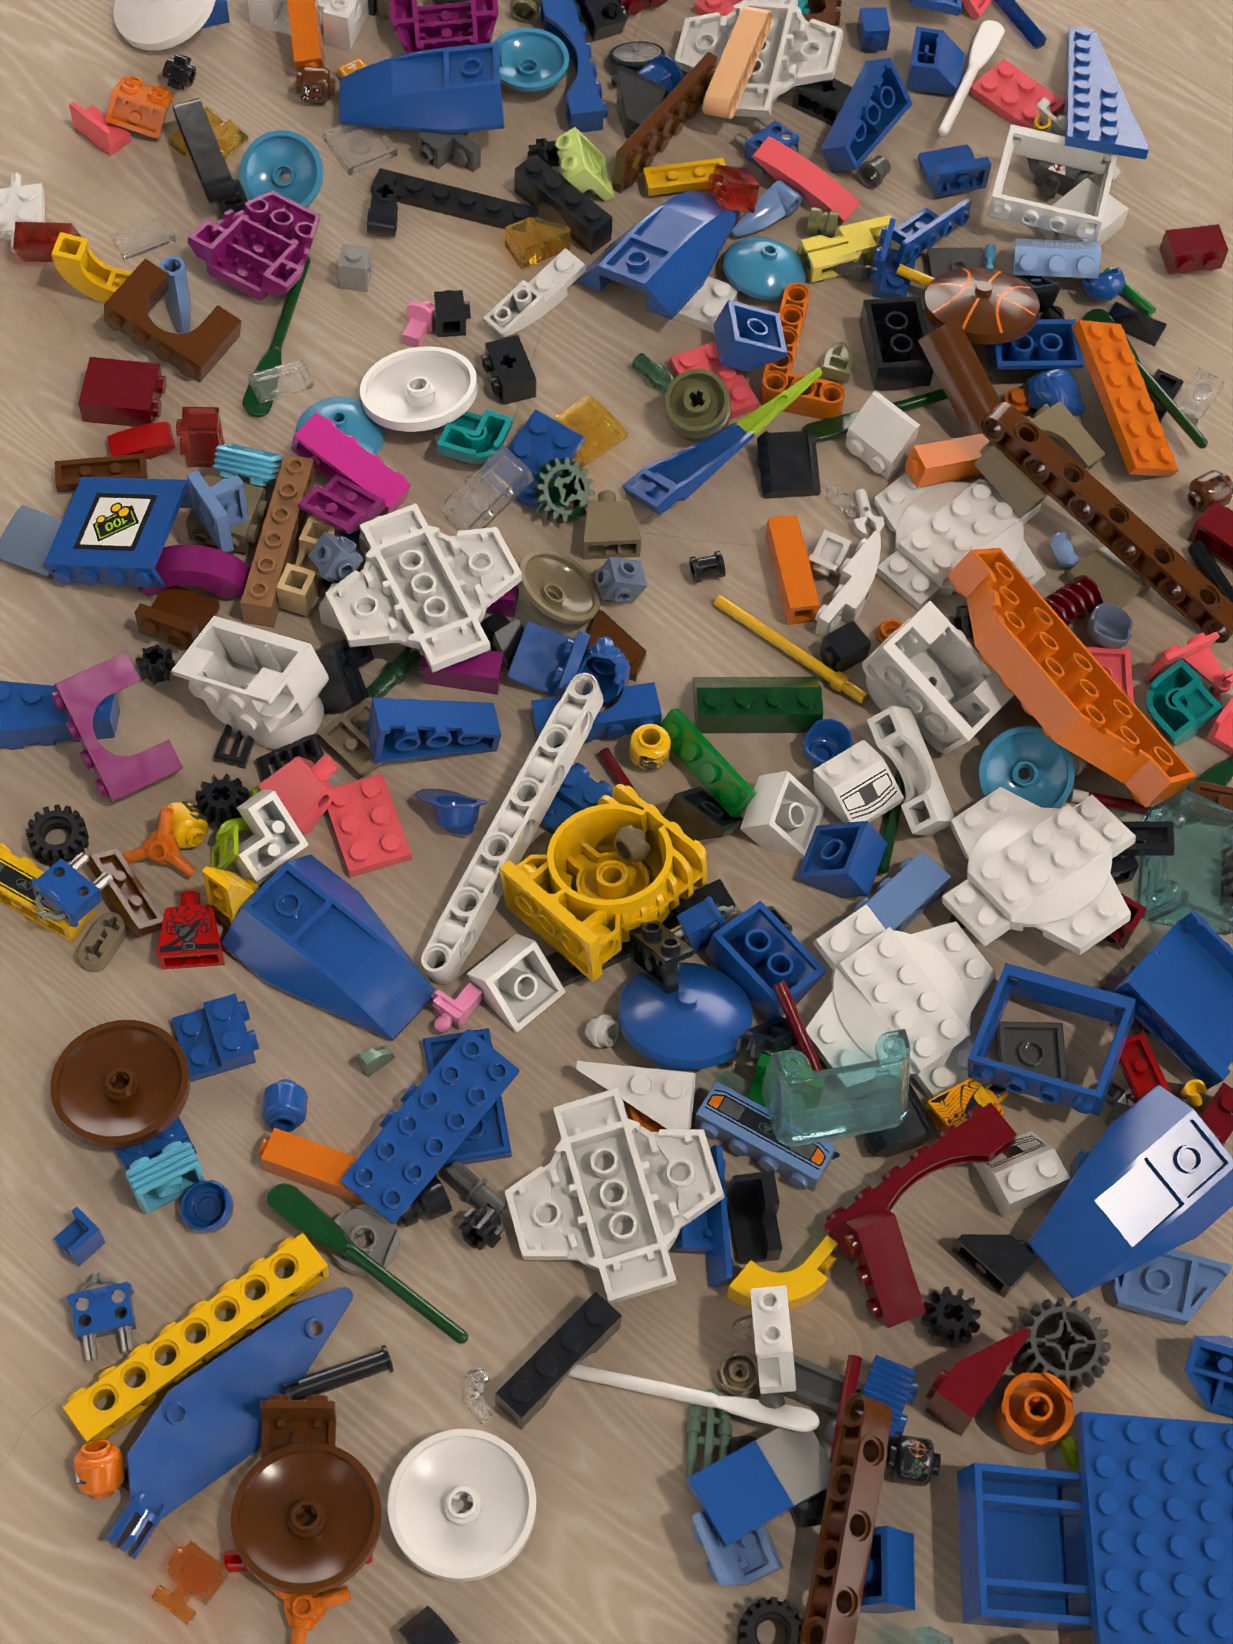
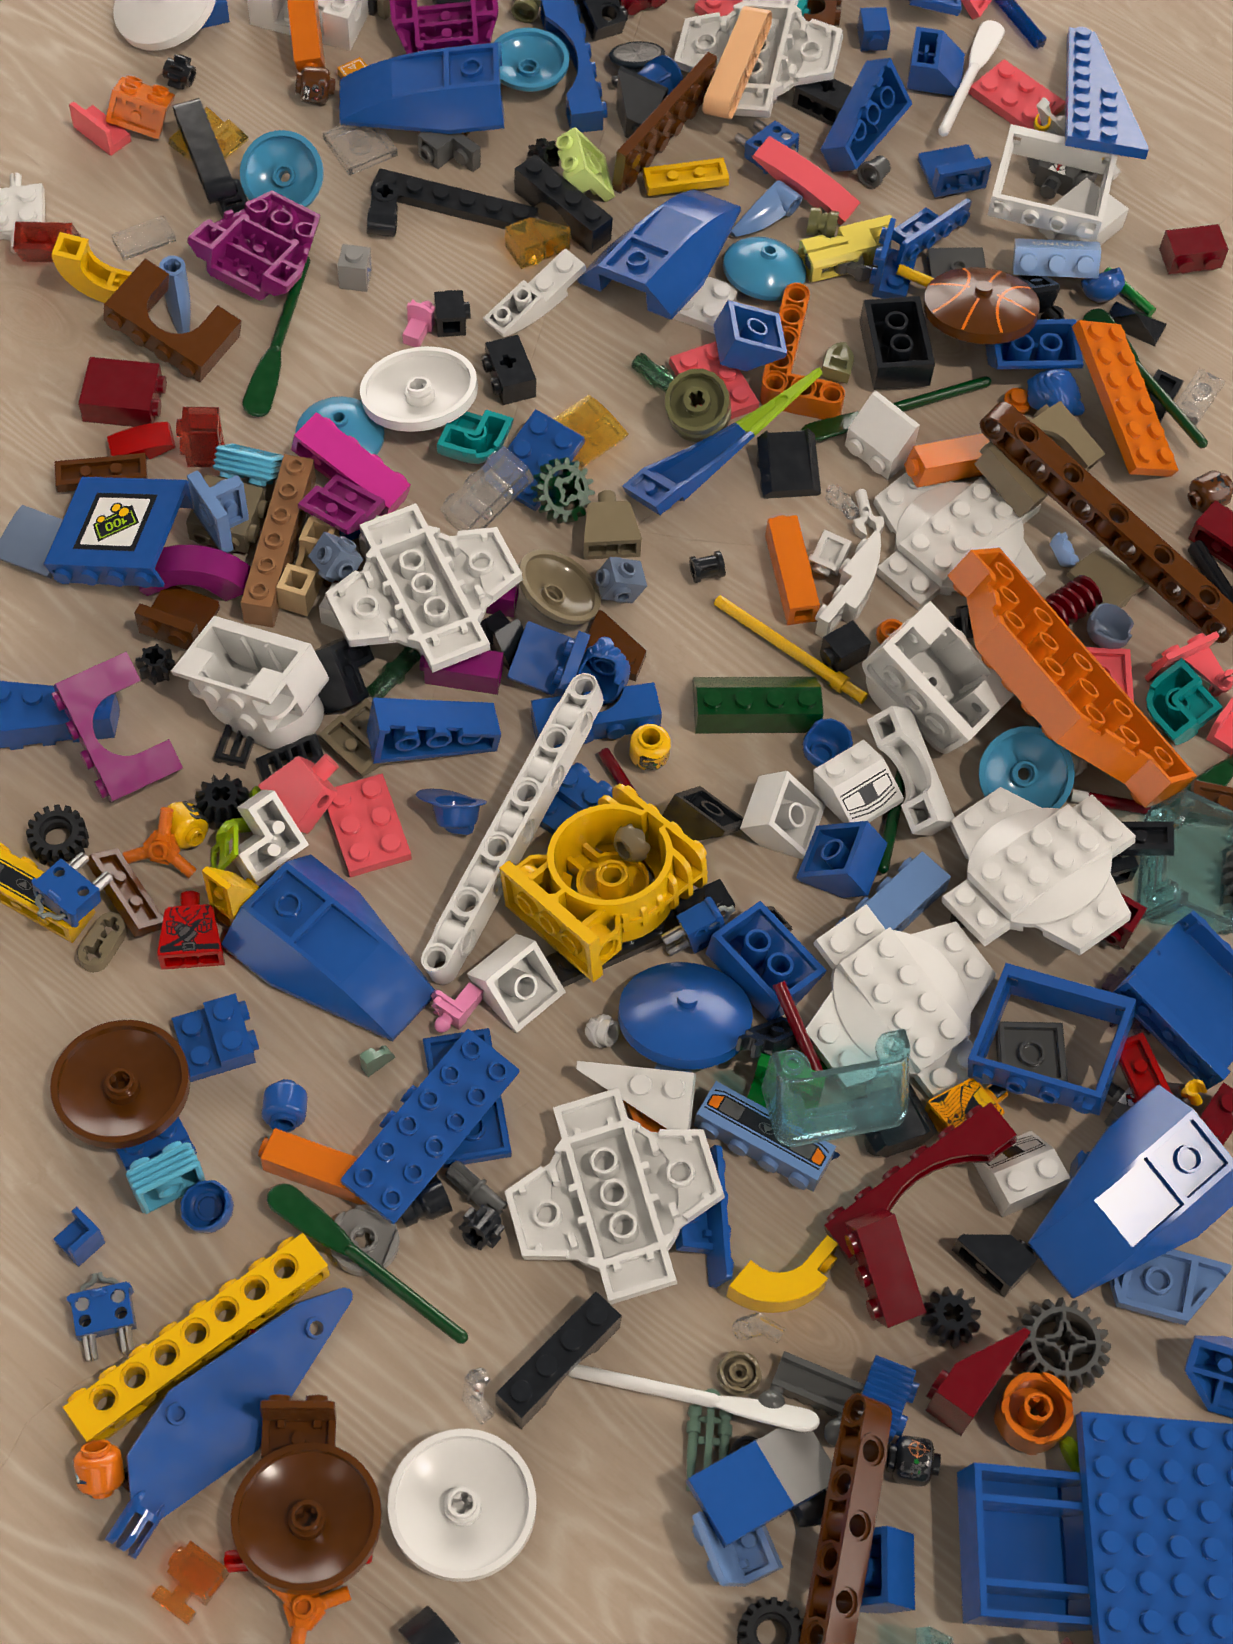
(281, 381): clear tile -> none
(339, 1375): black pin -> none
(657, 953): black bracket -> none
(707, 764): green plate -> none
(733, 188): clear red brick -> none
(753, 1218): black panel -> none
(773, 1339): white panel -> none
(849, 1387): dark red bar -> none
(960, 374): reddish brown brick -> none
(990, 255): dark azure piece -> none

